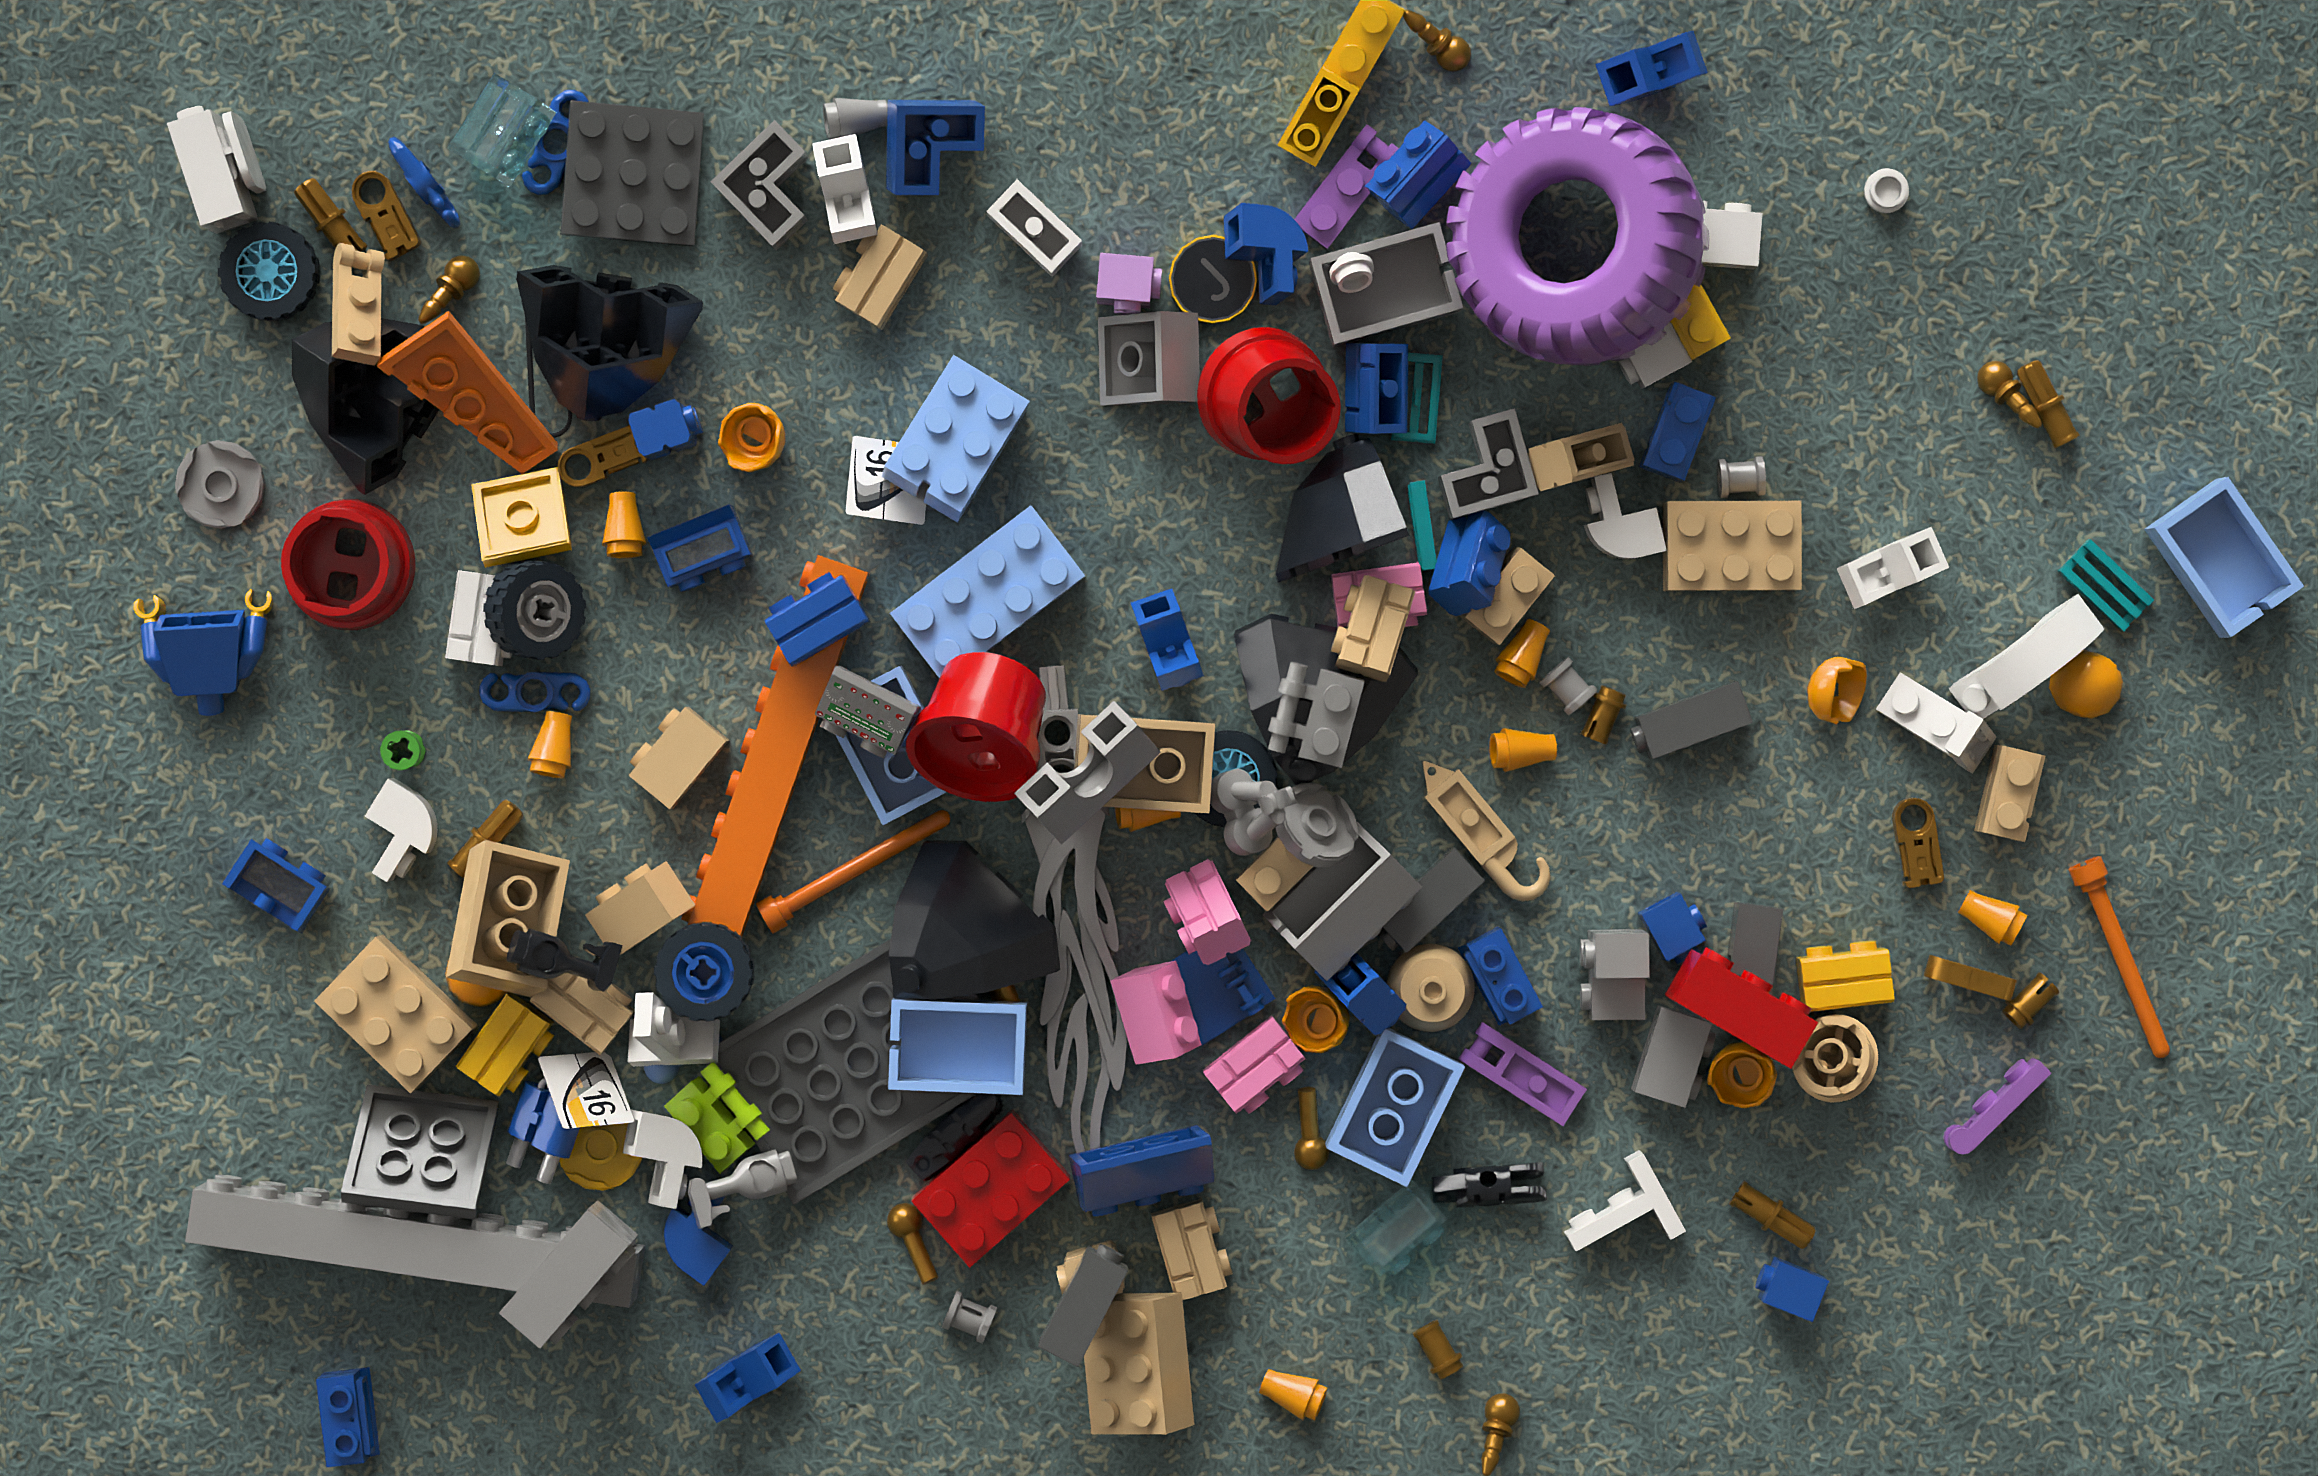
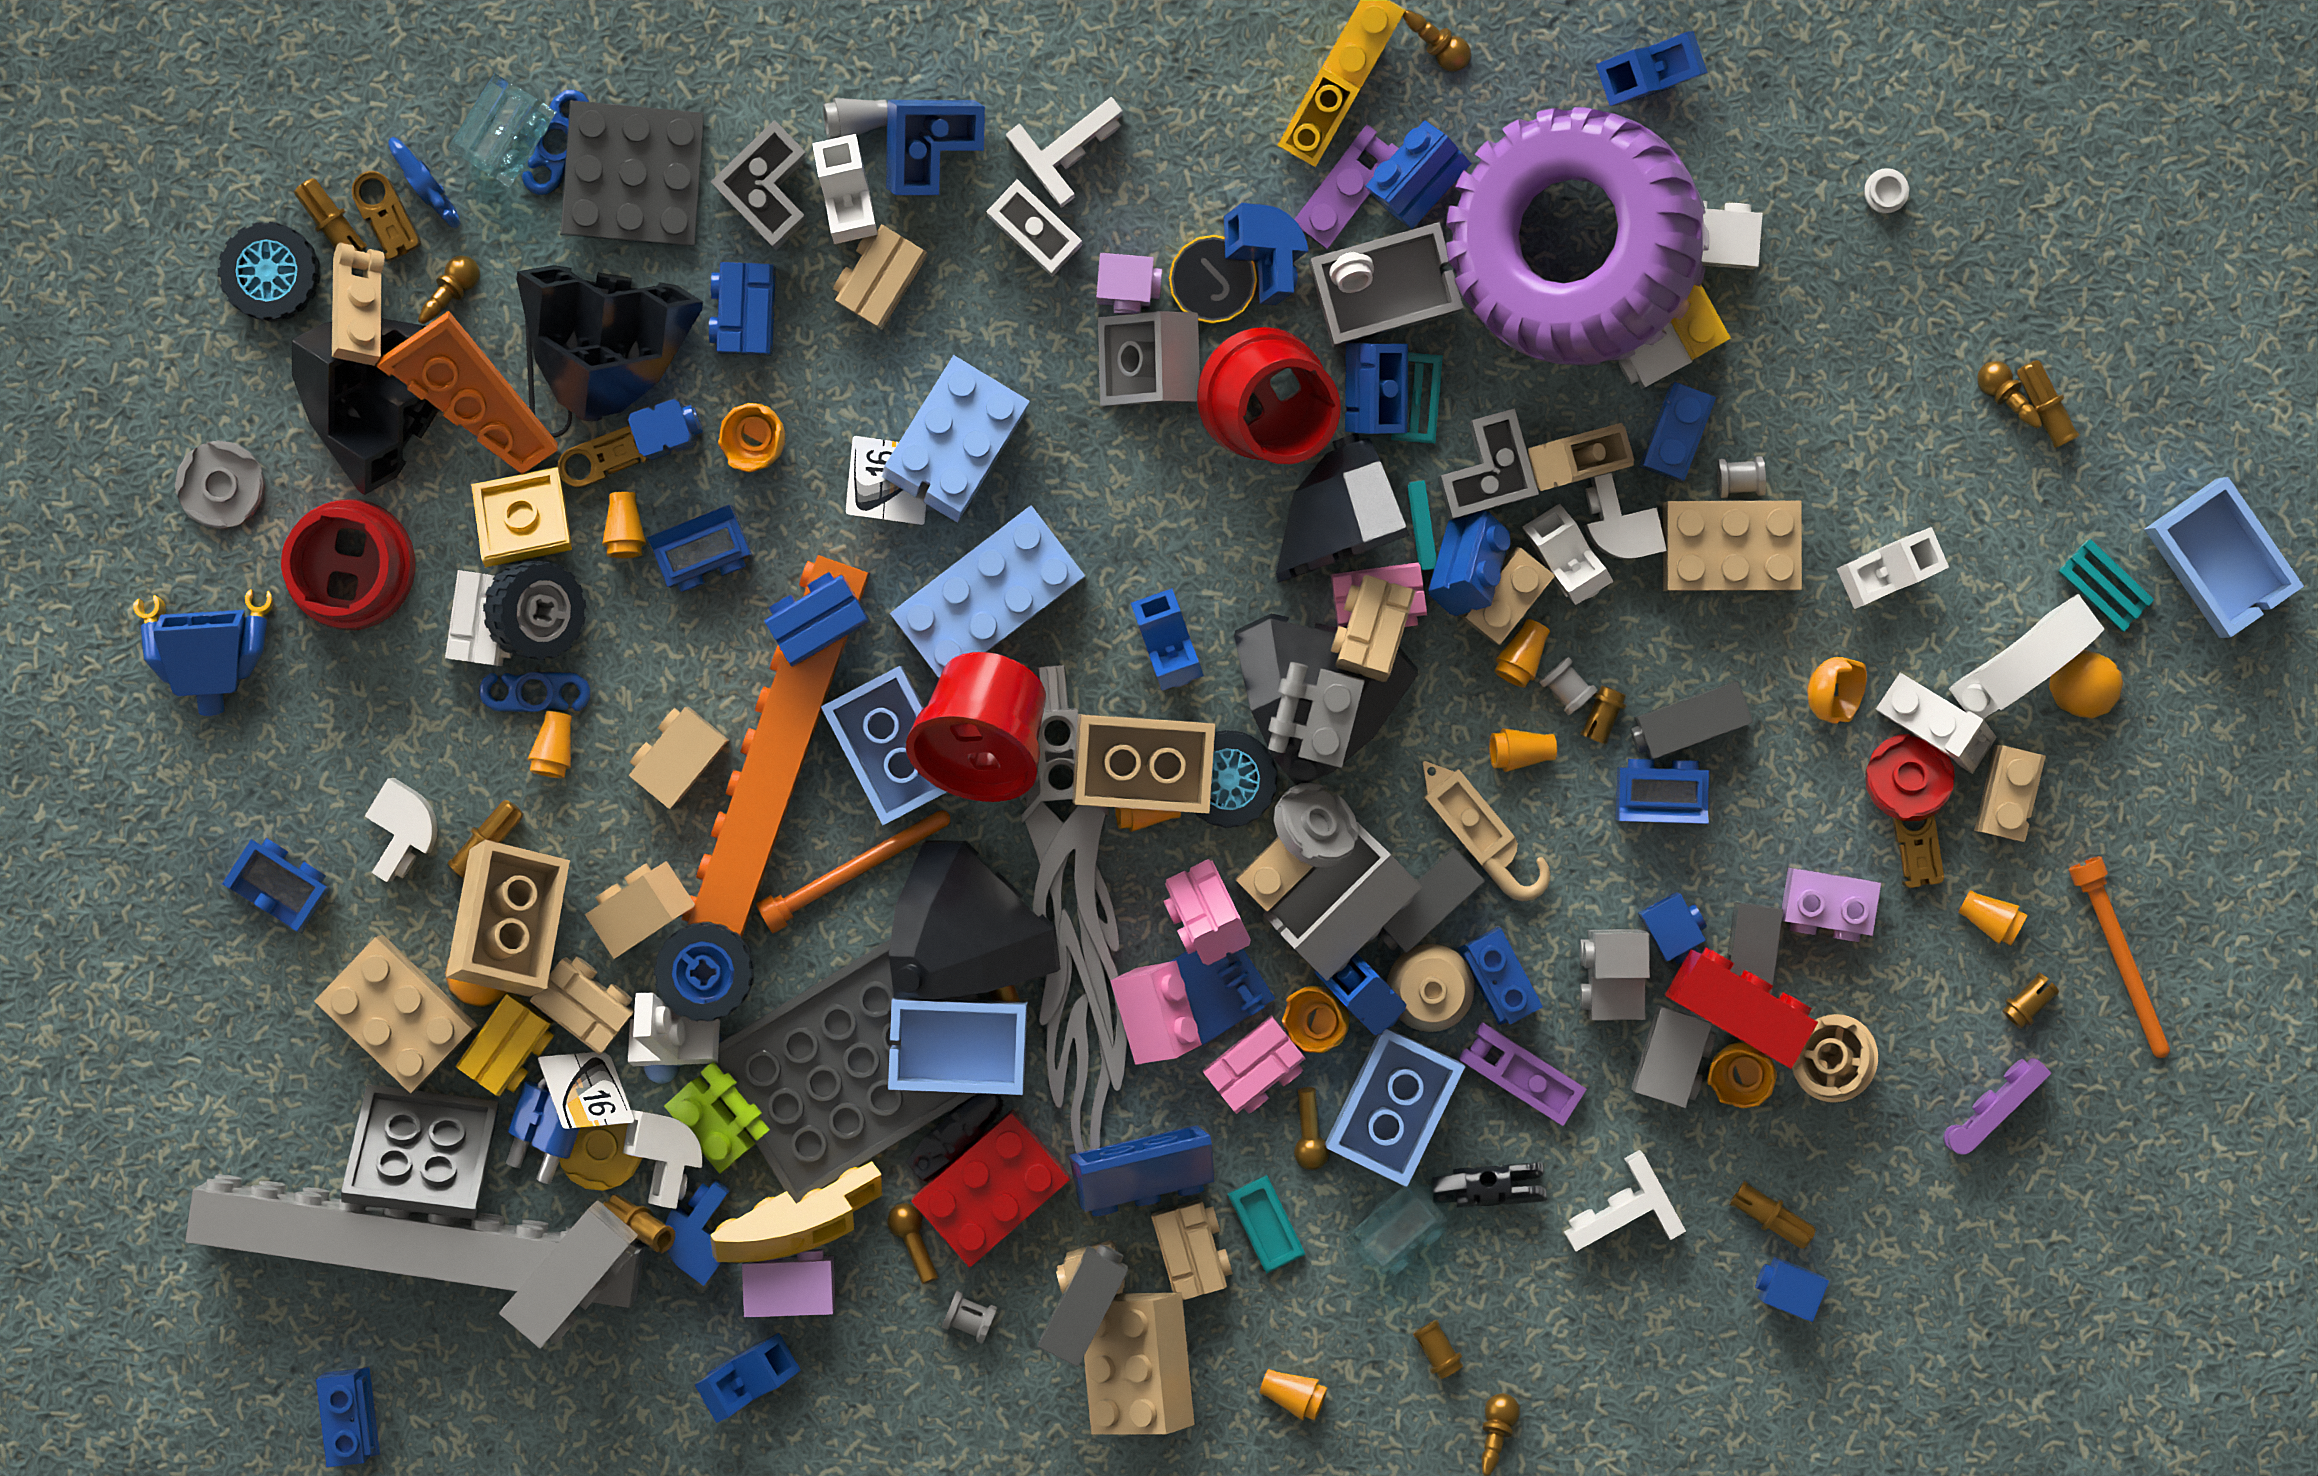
(217, 166): white brick -> none
(390, 755): bright green bush -> none
(549, 958): black piece -> none
(641, 1220): none -> pearl gold axle
(744, 308): none -> blue brick
(753, 1178): light grey piece -> none
(784, 1228): none -> slope
(789, 1286): none -> lavender brick
(866, 711): light grey slope -> none
(1066, 149): none -> white bracket
(1114, 758): light grey arch -> none
(1248, 828): light grey piece -> none
(1266, 1224): none -> teal tile
(1567, 554): none -> white brick
(1662, 793): none -> blue window
(1830, 903): none -> lavender brick
(1845, 978): yellow brick -> none
(1909, 778): none -> red tile
(1970, 978): pearl gold piece -> none

